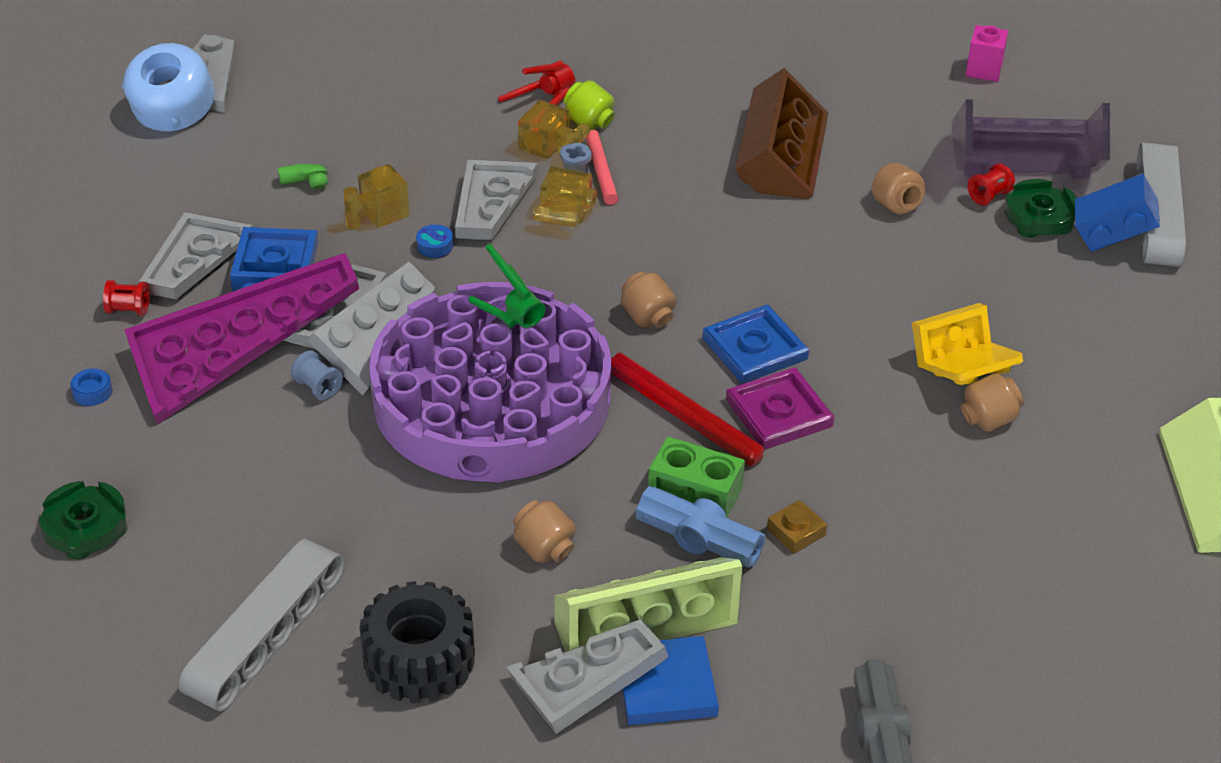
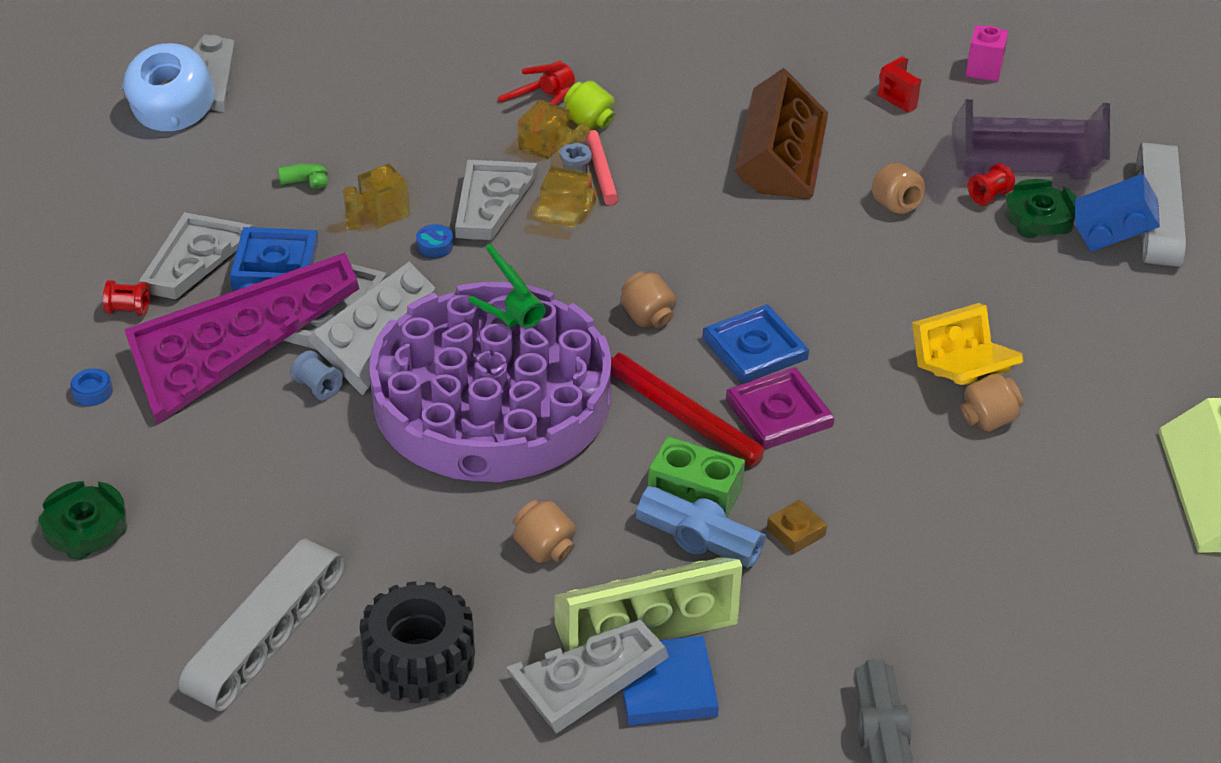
(898, 85): none -> red bracket

